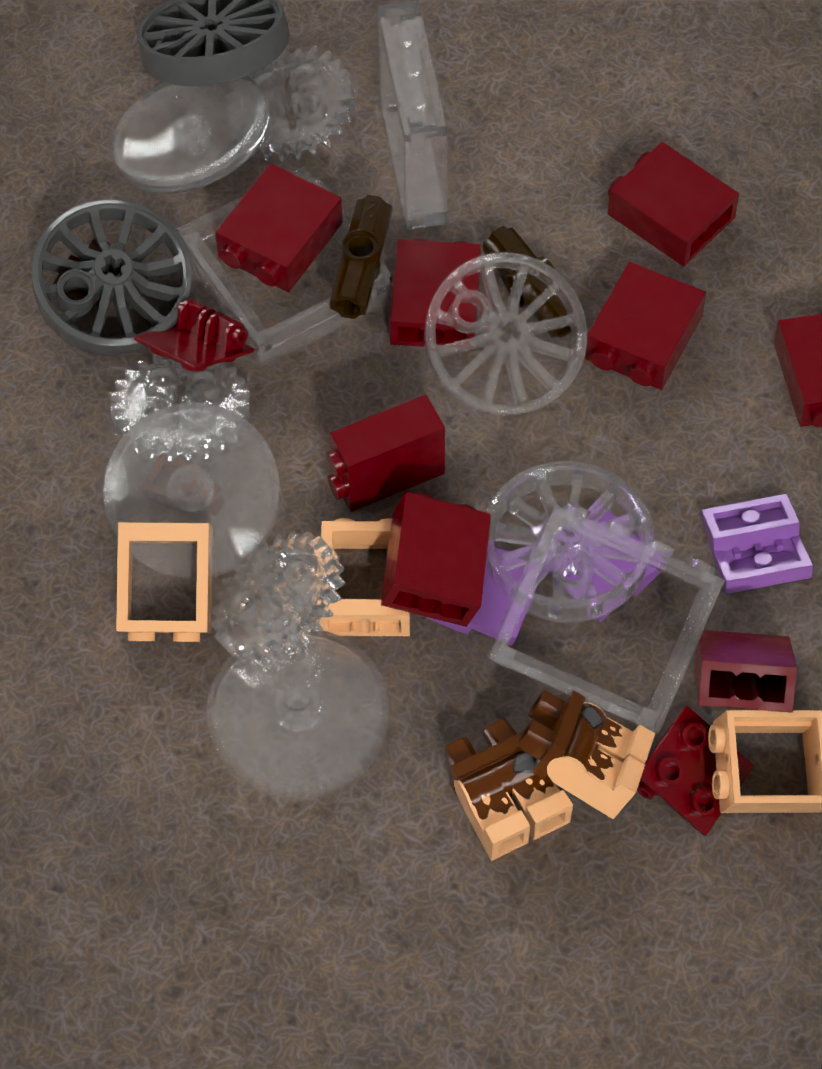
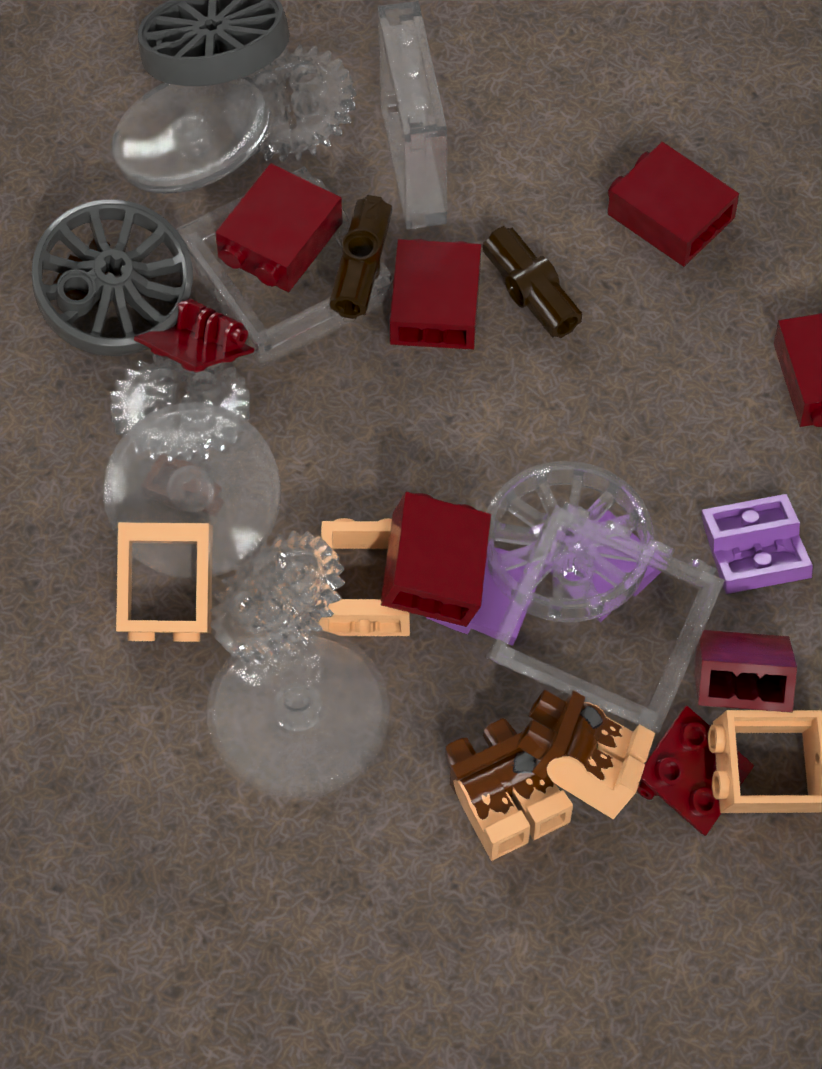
(386, 453): dark red brick -> none
(492, 319): clear piece -> none
(645, 326): dark red brick -> none

